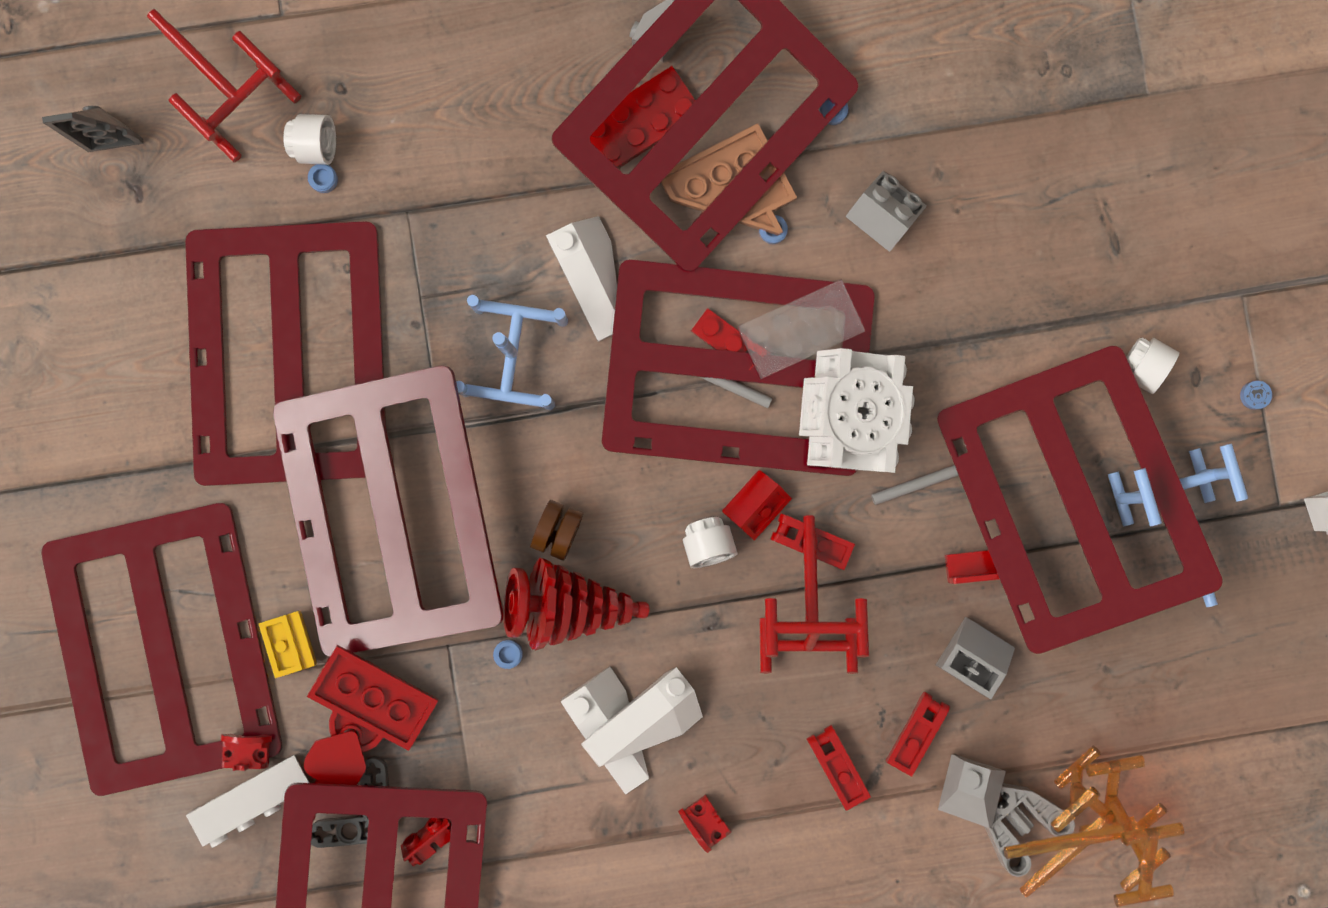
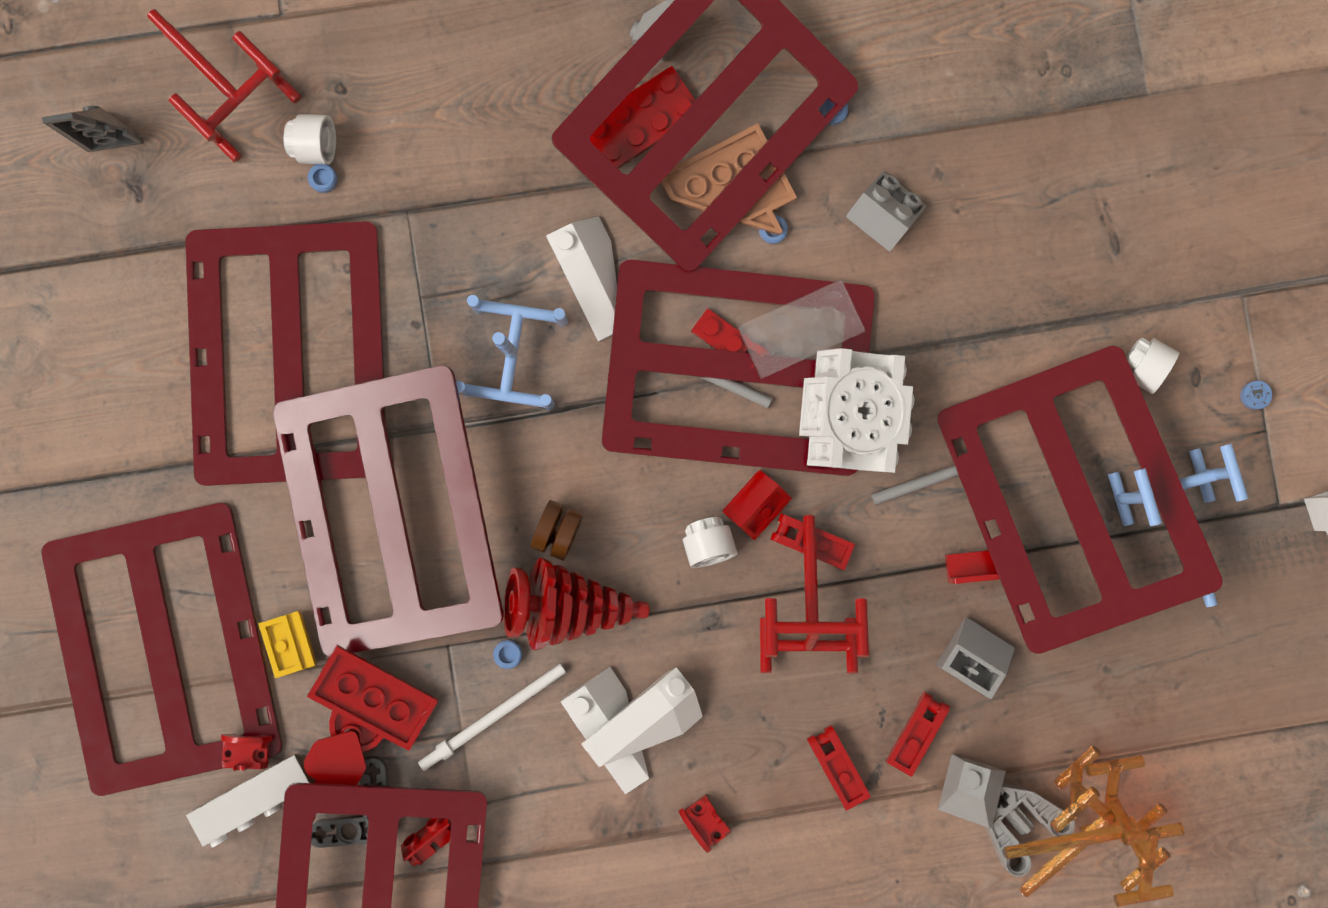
(446, 748): none -> white bar

